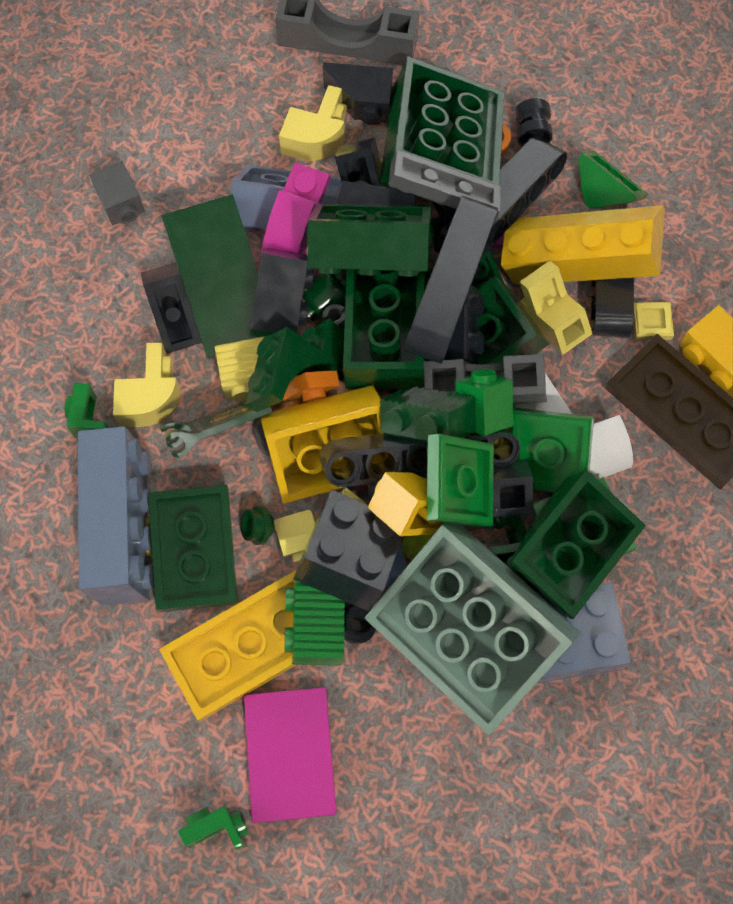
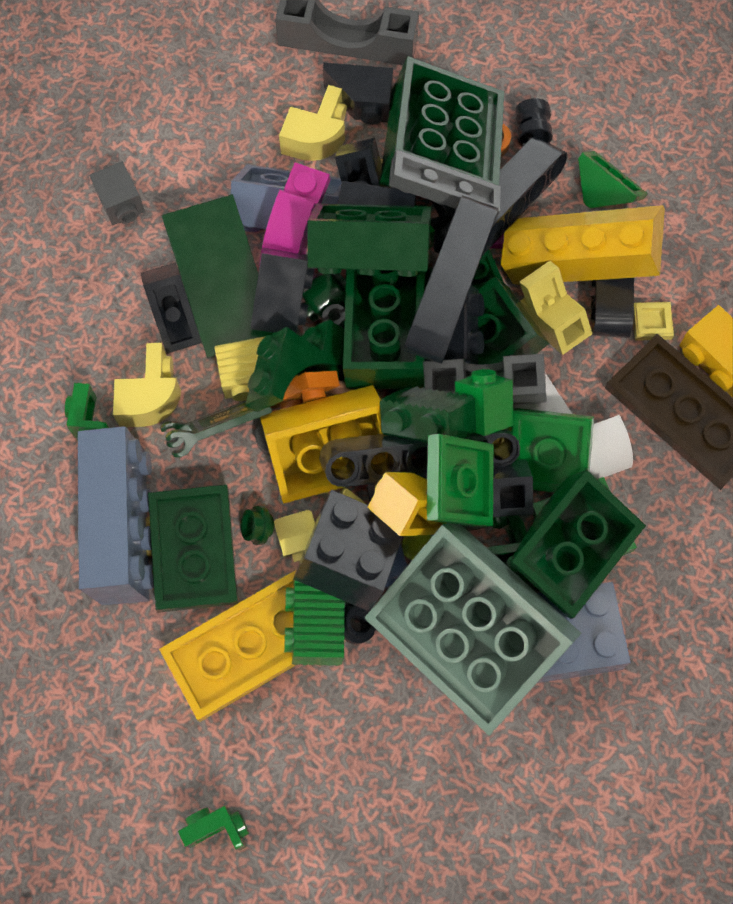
(289, 755): dark pink tile -> none

